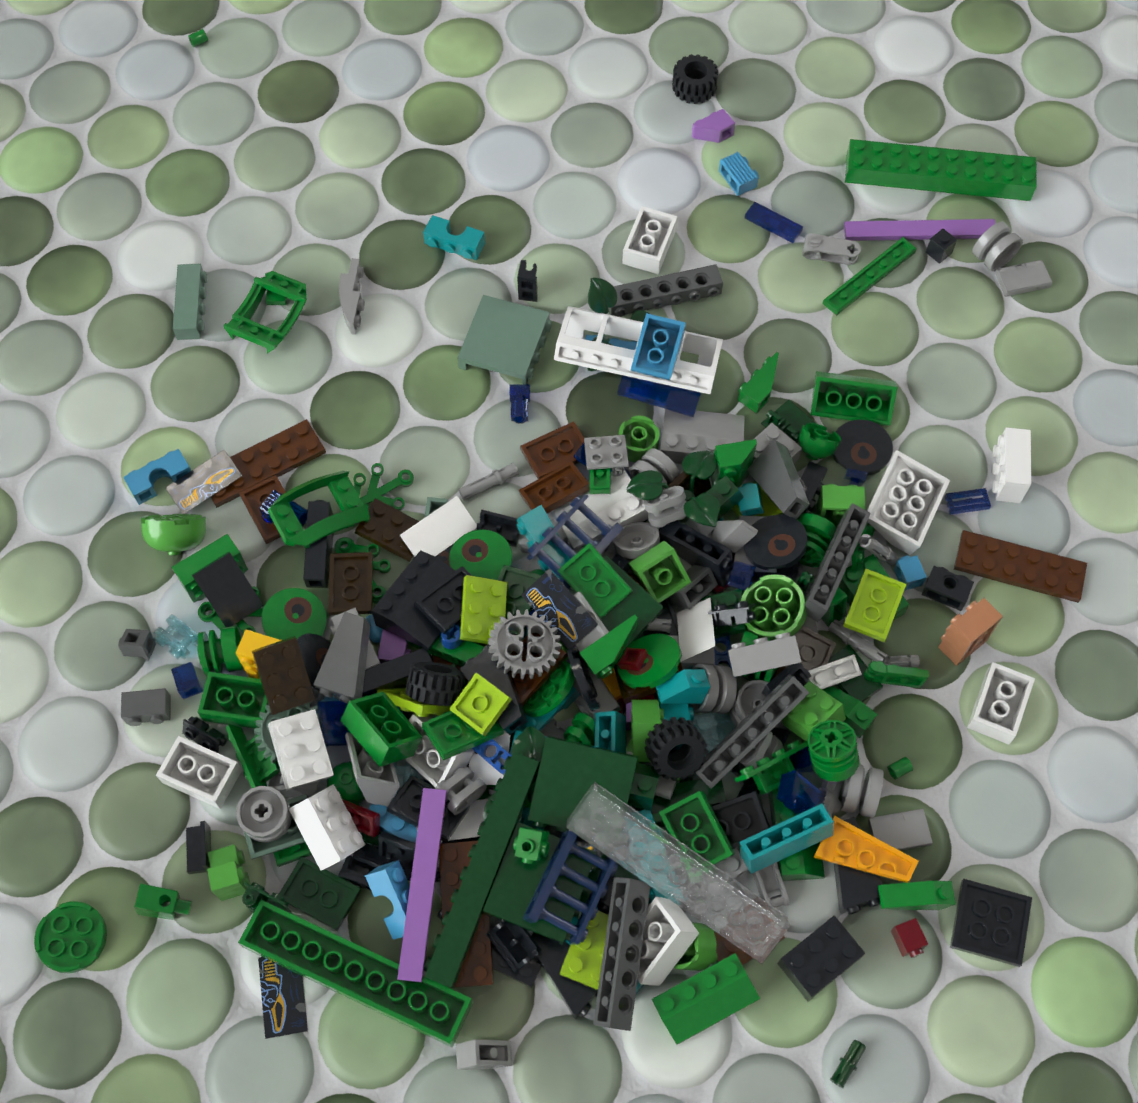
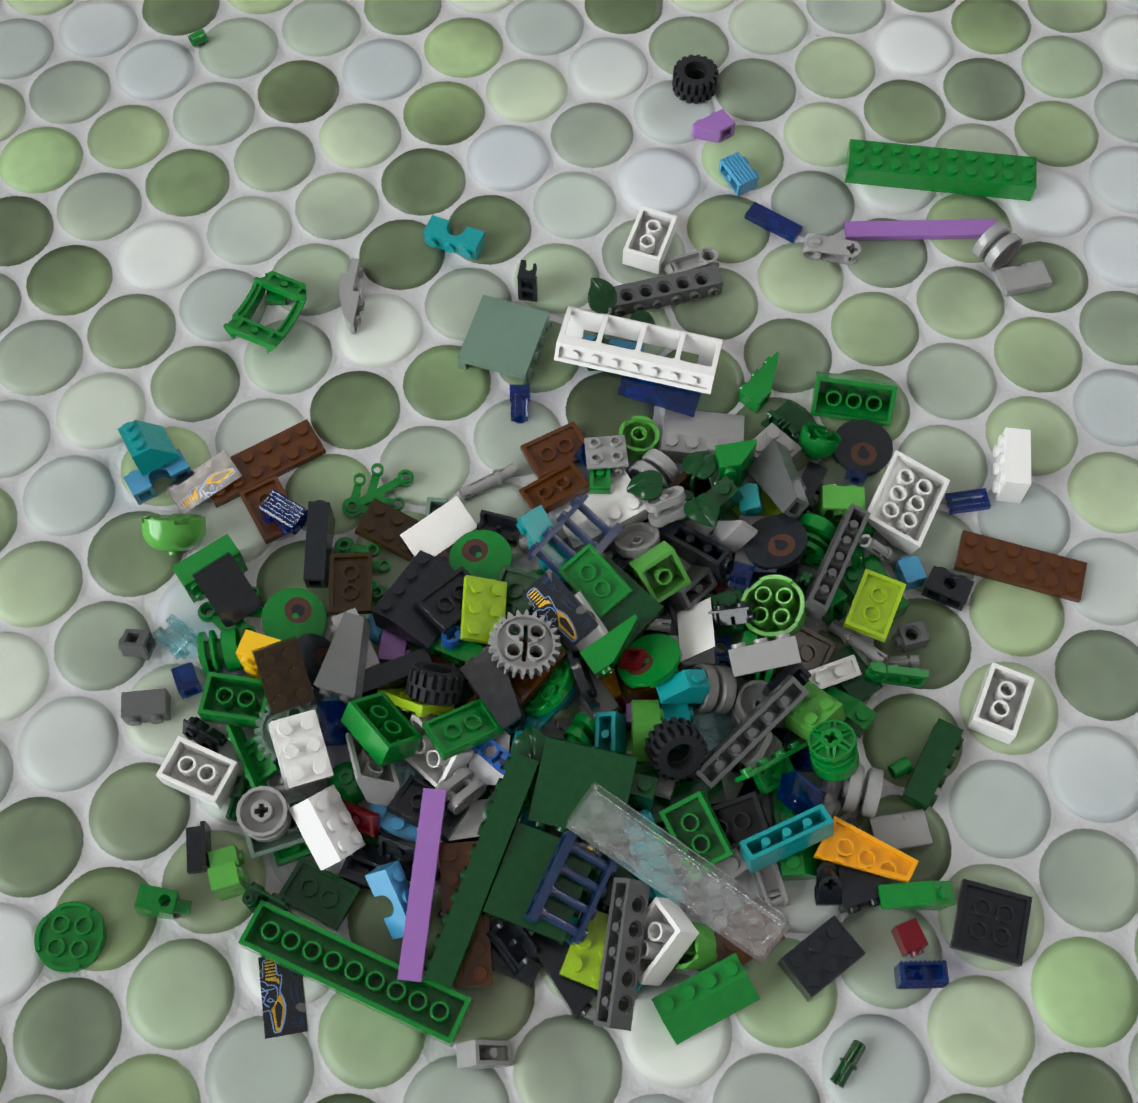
(148, 445): none -> teal slope
(189, 301): sand green brick -> none
(240, 788): none -> dark green axle
(346, 497): green wedge -> none
(480, 704): lime plate -> none
(531, 845): green brick -> none
(658, 346): dark azure slope -> none
(691, 260): none -> light grey piece
(827, 885): none -> black piece
(869, 276): green tile -> none
(915, 629): none -> dark grey brick
(921, 974): none -> clear blue brick
(932, 764): none -> dark green brick
(941, 245): black brick -> none
(969, 630): nougat brick -> none

